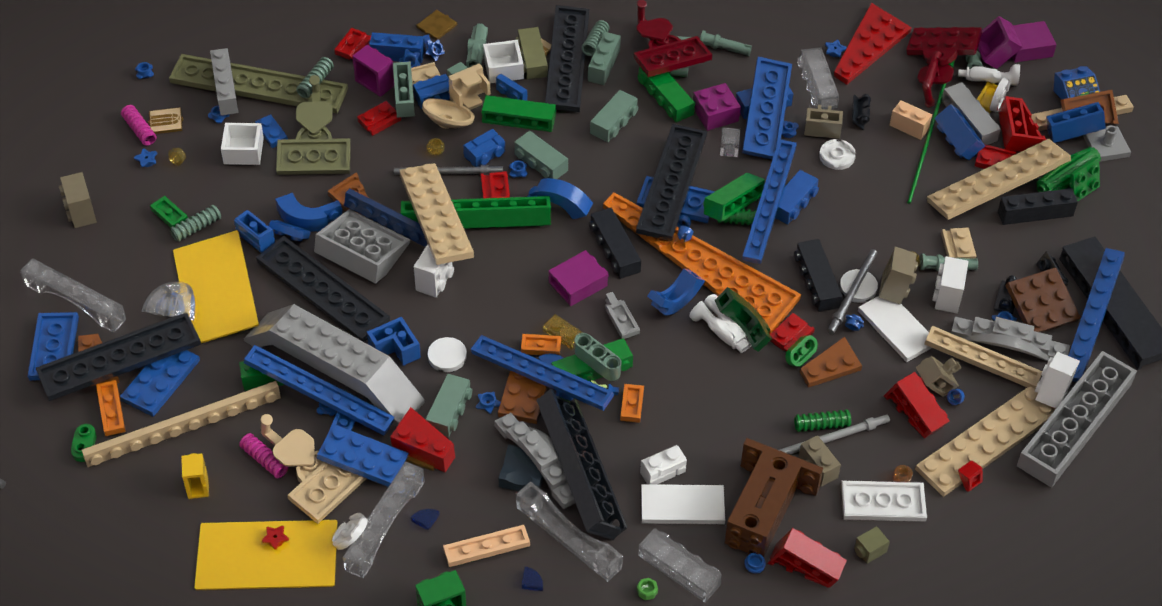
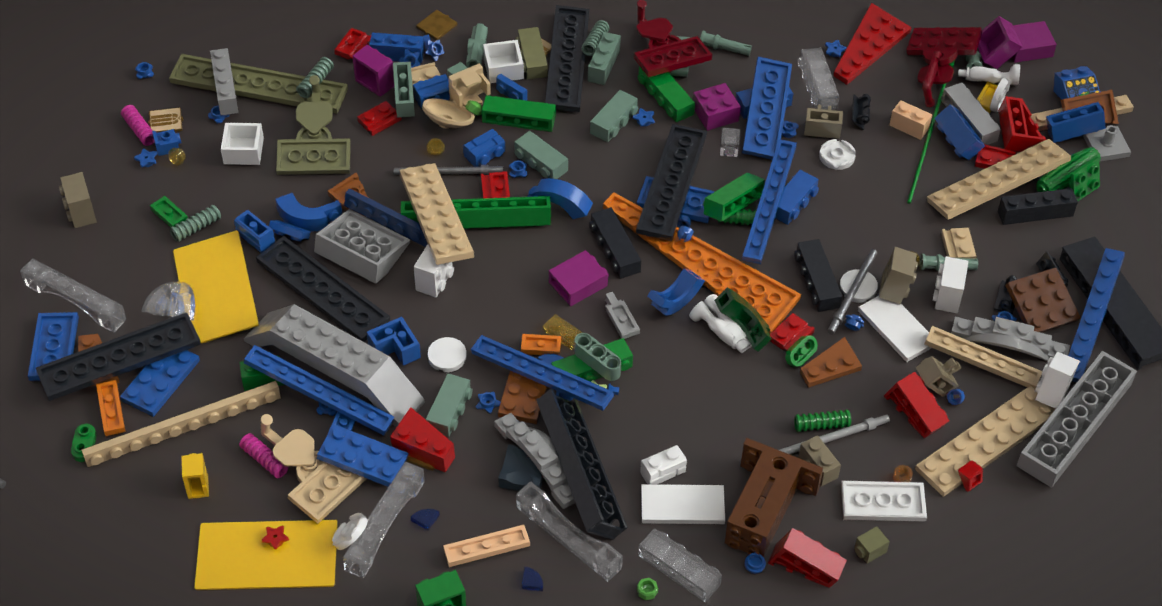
(165, 141): none -> blue brick
(271, 130): blue plate -> none
(474, 107): none -> bright green tile
(632, 403): orange plate -> none
(644, 121): none -> blue plate

